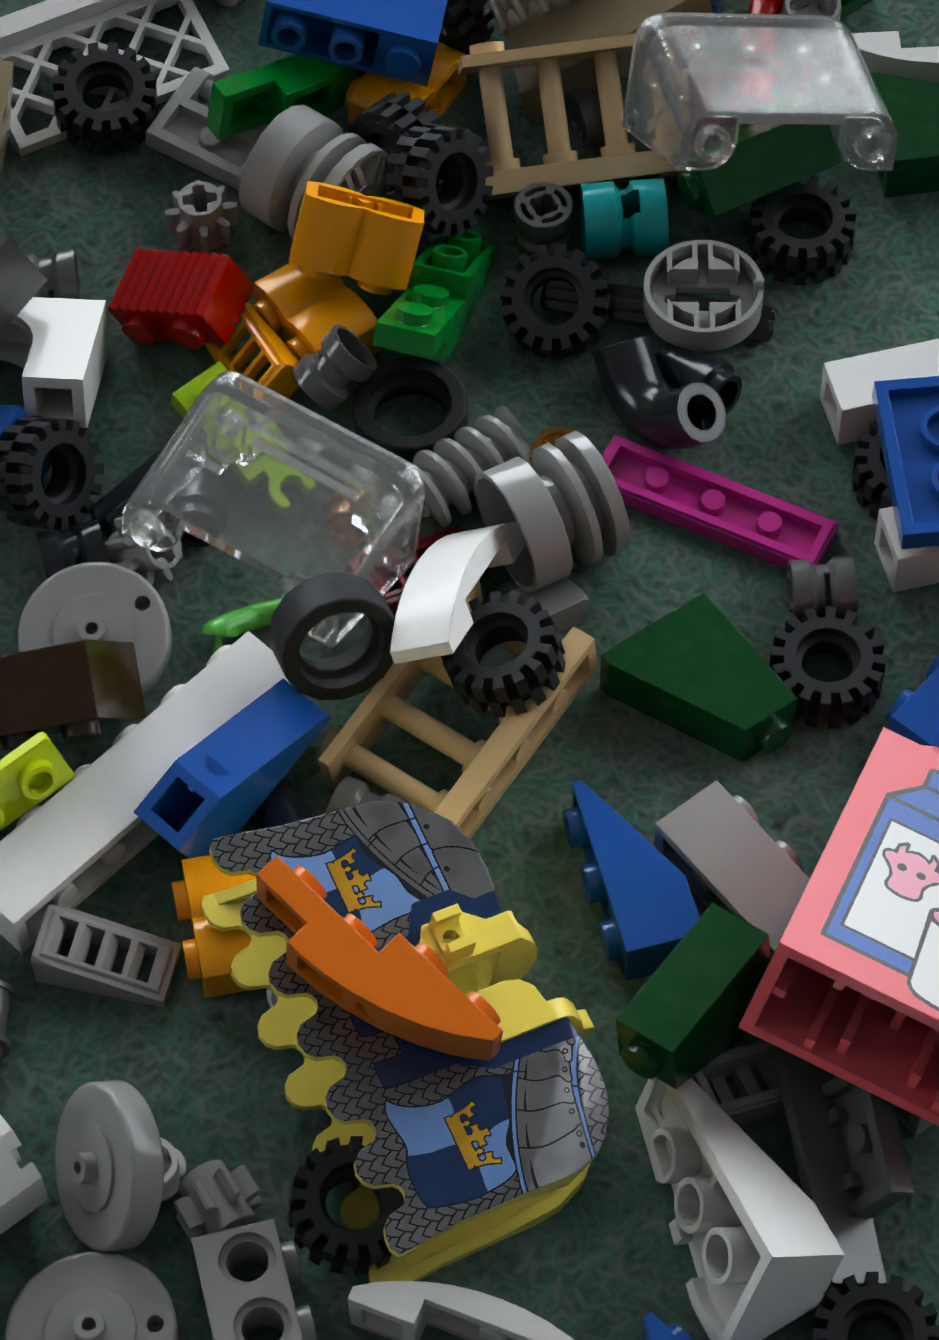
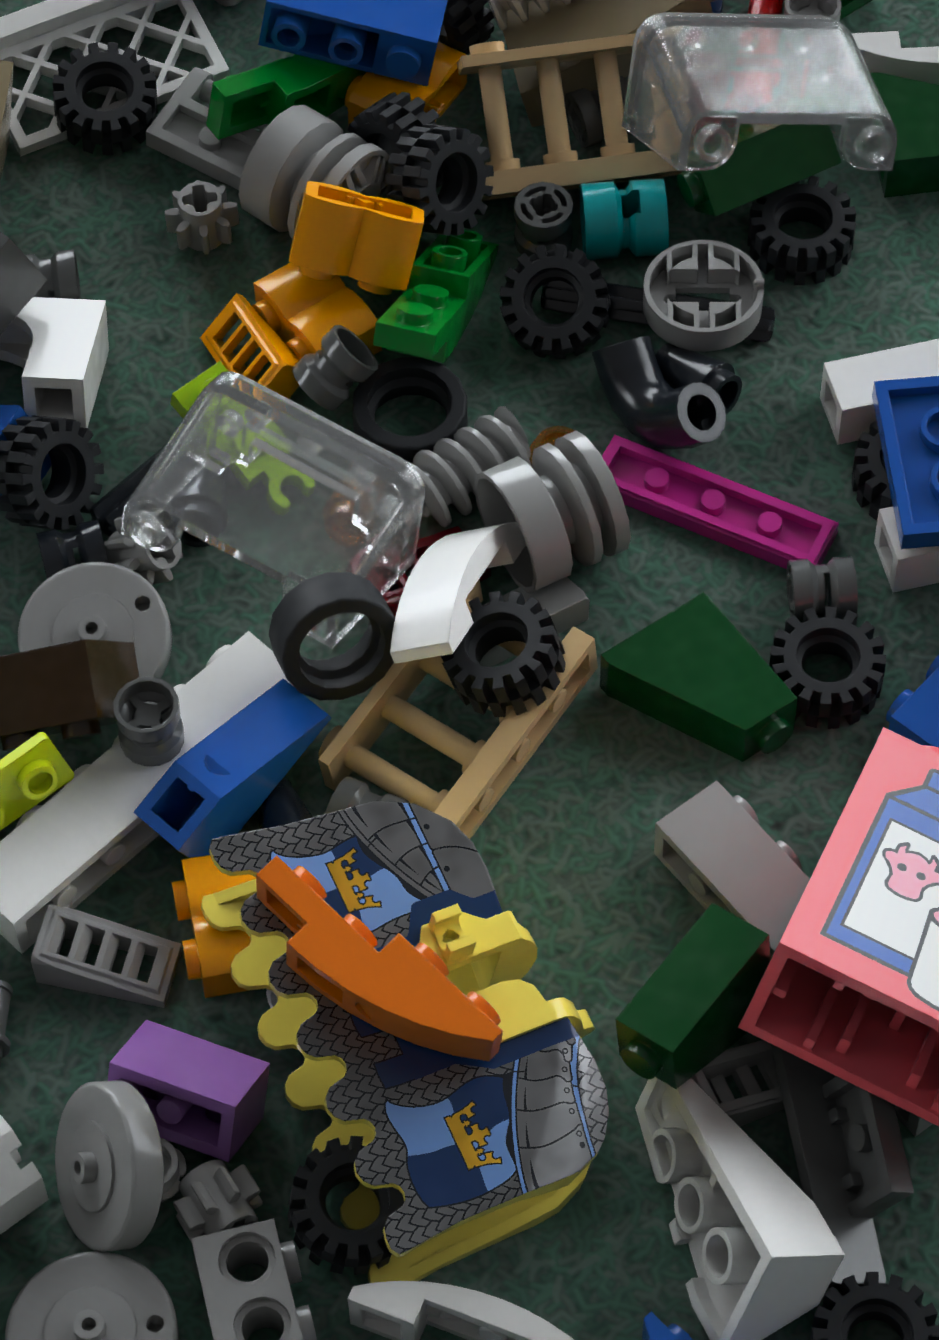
(149, 721): none -> dark grey wheel
(180, 297): red brick -> none
(194, 1088): none -> medium lavender brick
(239, 621): bright green piece -> none
(637, 886): blue slope -> none

